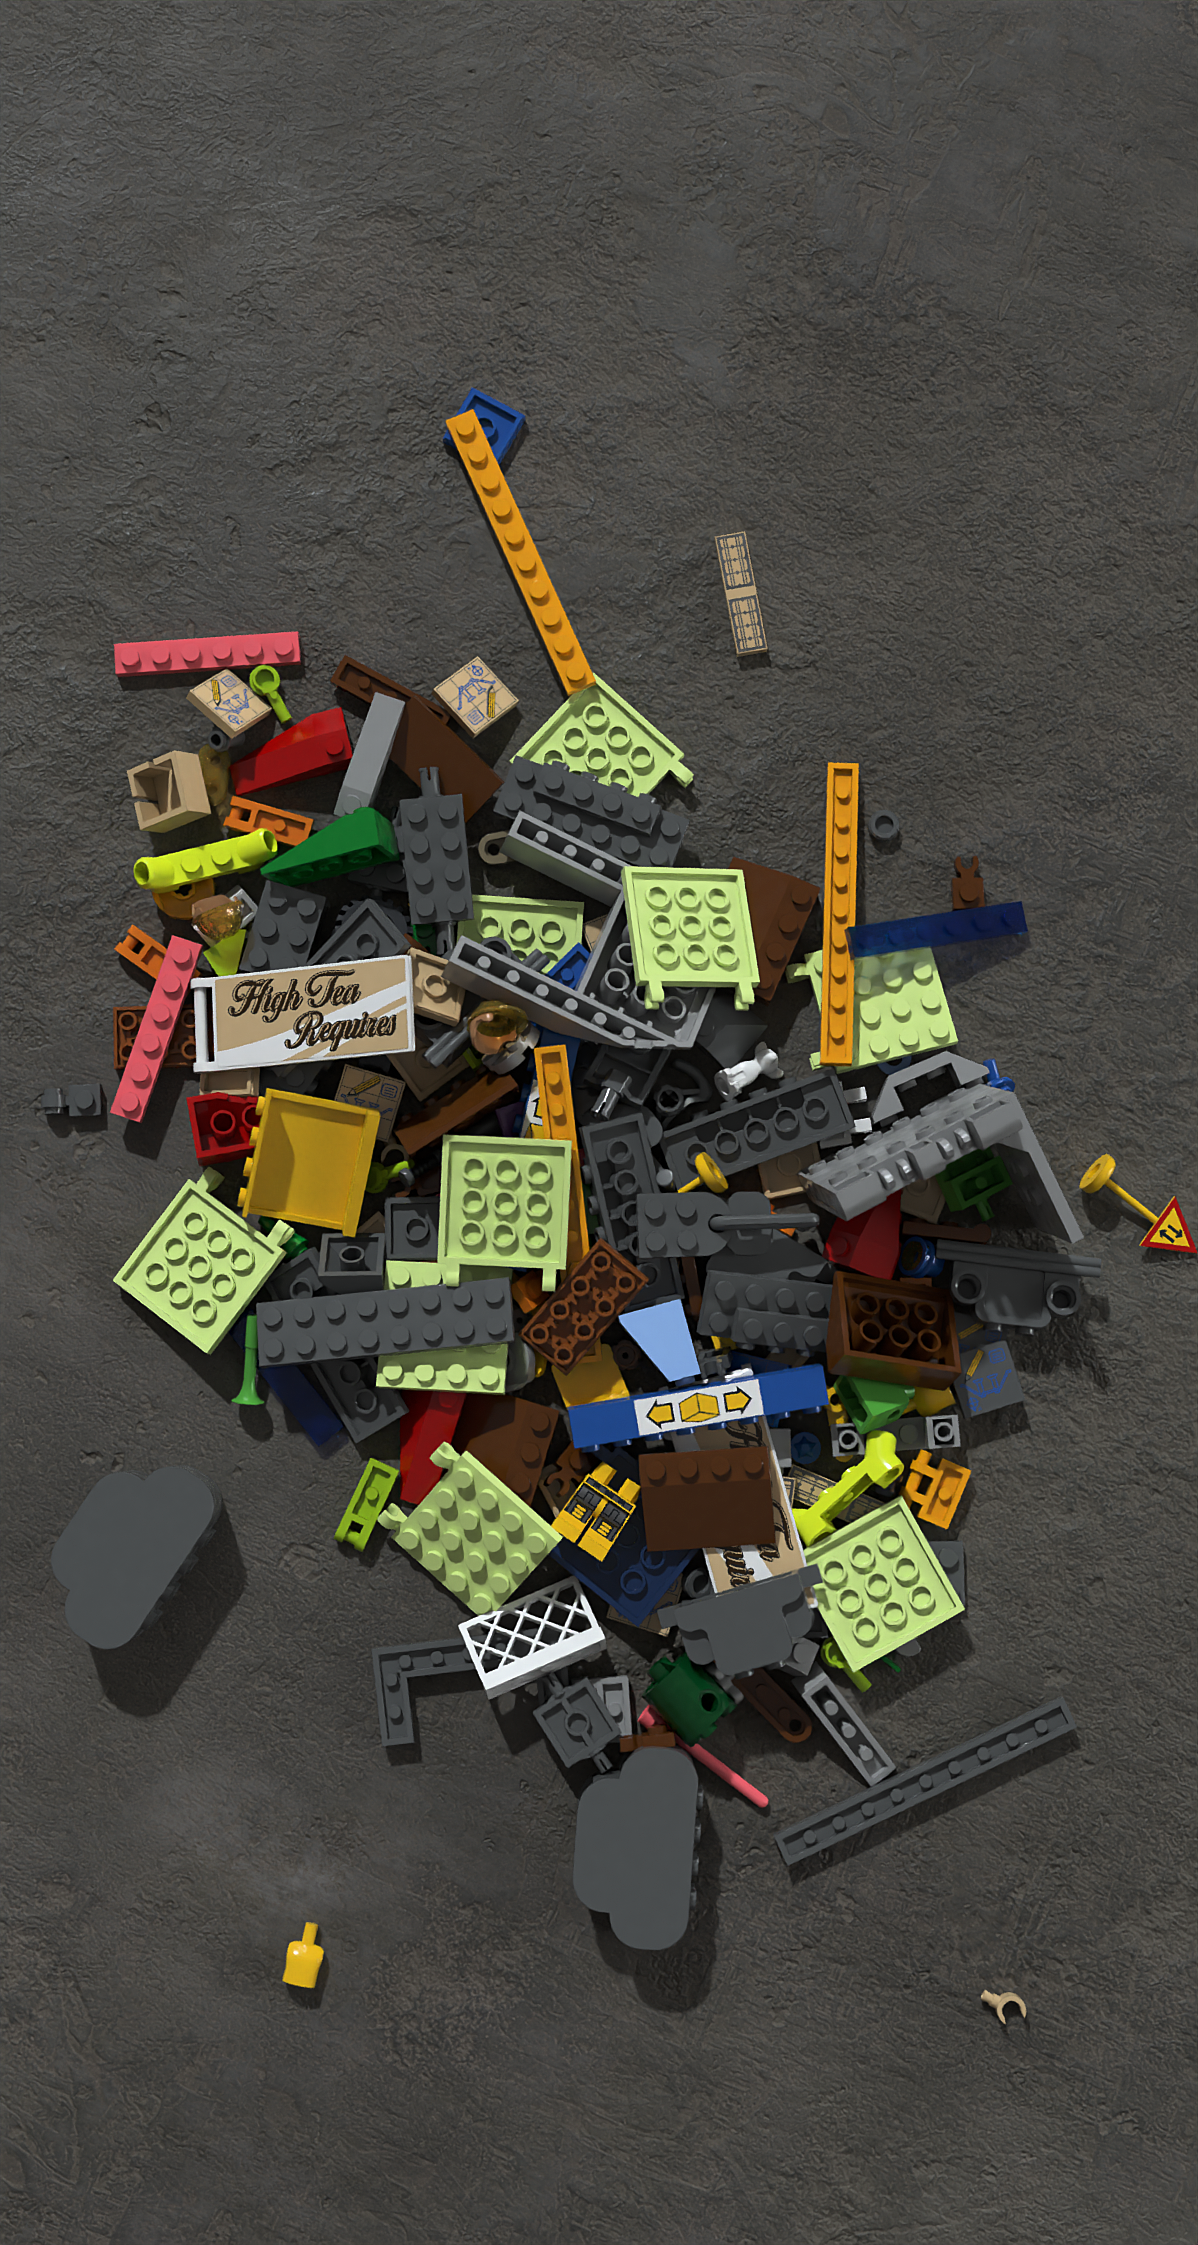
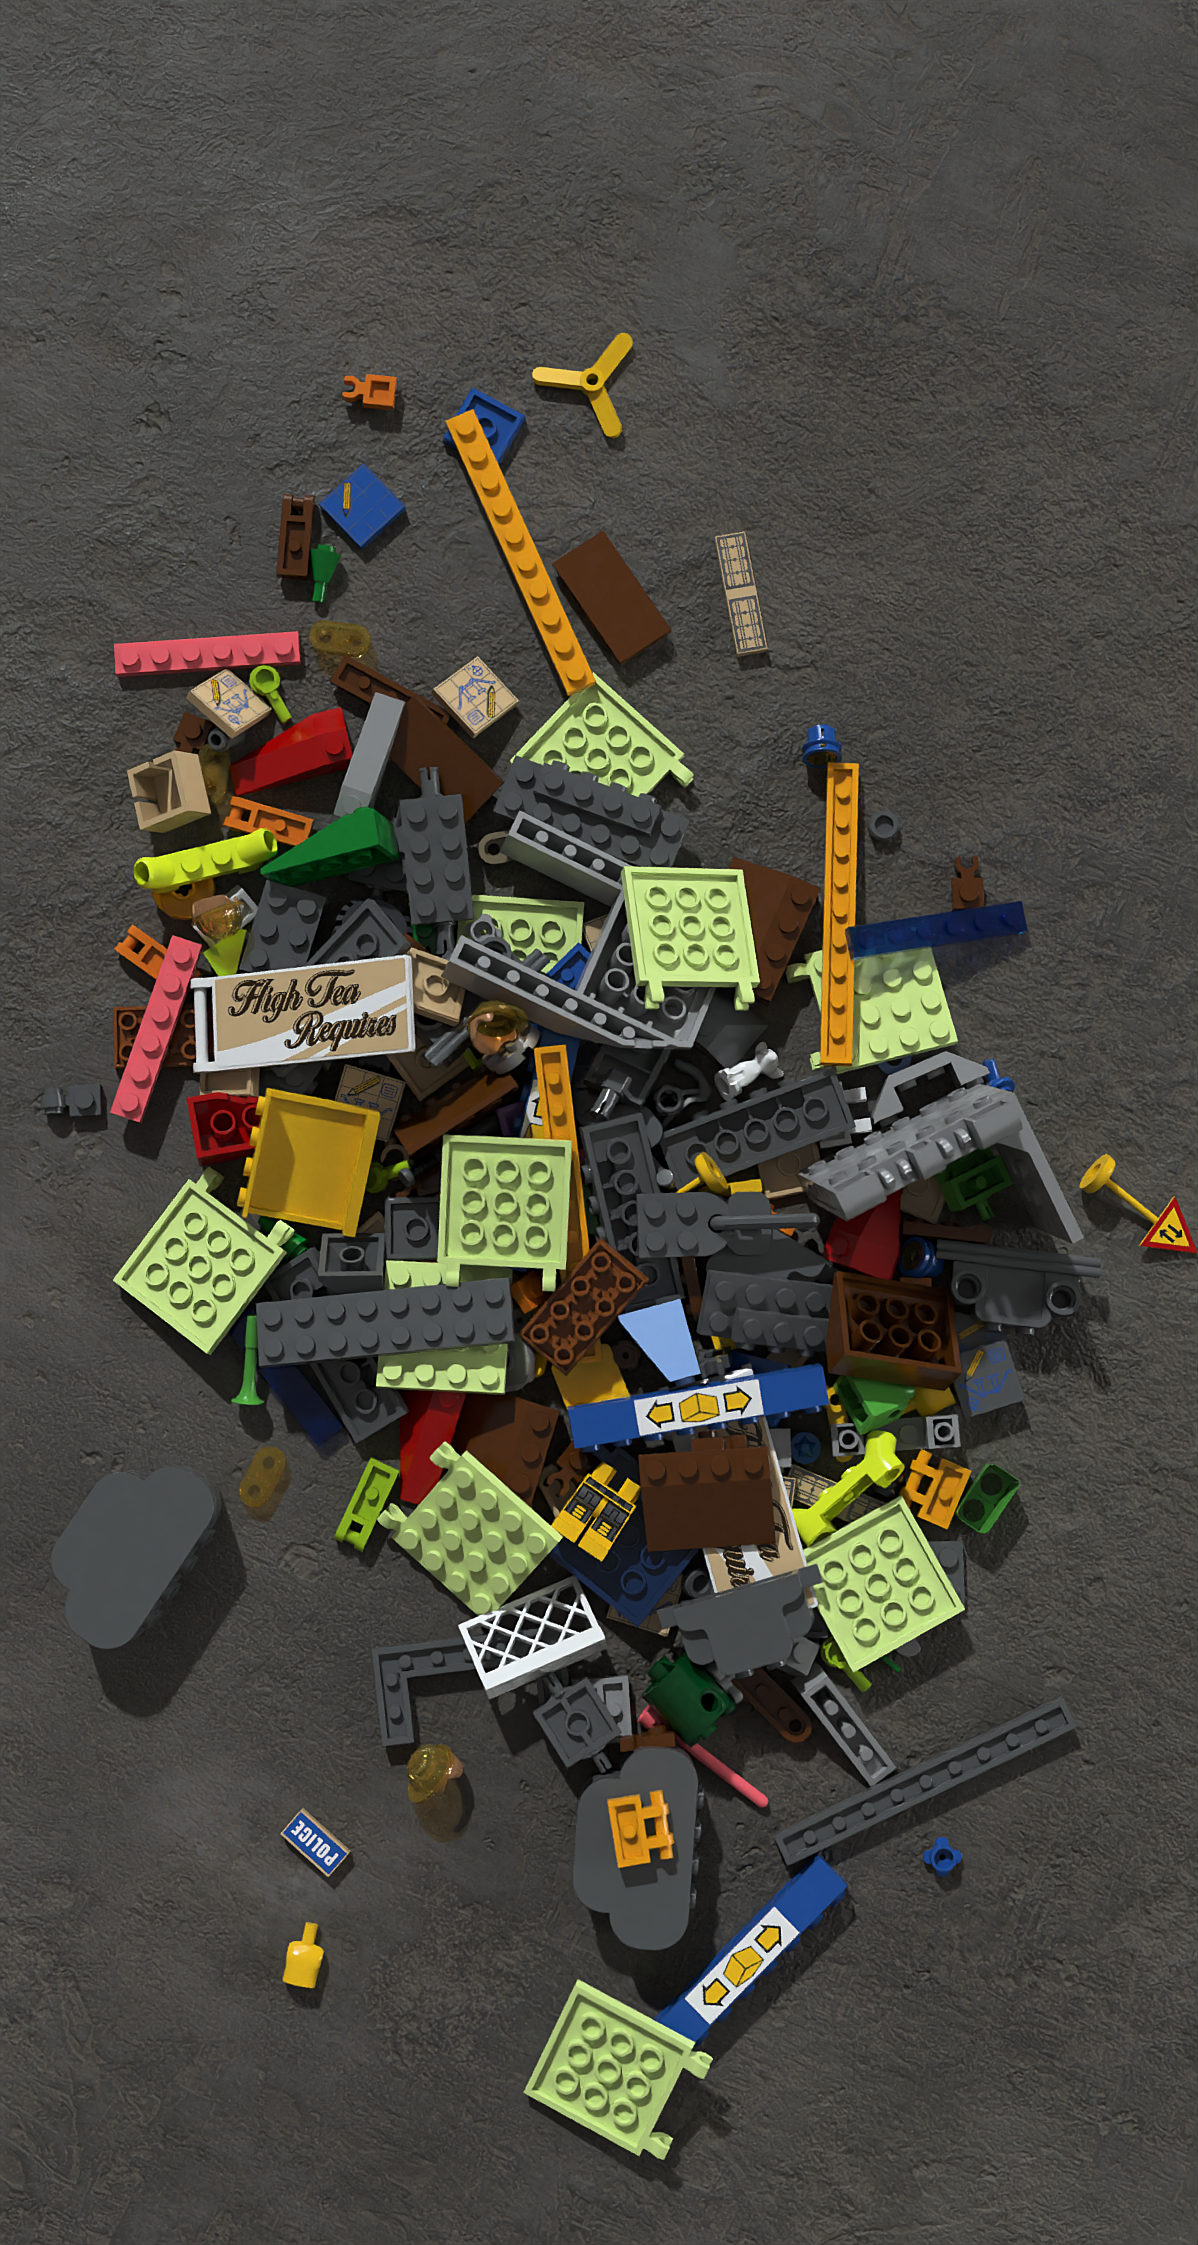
(192, 733): none -> reddish brown plate
(263, 1477): none -> clear yellow plate
(295, 537): none -> reddish brown plate
(315, 1842): none -> tile
(324, 564): none -> green cone
(341, 638): none -> clear yellow plate
(362, 506): none -> blue tile
(376, 391): none -> orange plate
(430, 1771): none -> clear yellow piece
(484, 923): none -> light grey plate
(597, 393): none -> yellow piece
(611, 598): none -> reddish brown tile
(613, 2069): none -> yellowish green plate
(629, 1828): none -> light orange plate
(709, 1441): none -> reddish brown plate
(743, 1186): none -> yellow plate
(754, 1950): none -> brick
(821, 749): none -> blue piece
(951, 1856): none -> blue plate
(998, 2002): tan piece -> none
(1001, 1499): none -> bright green piece

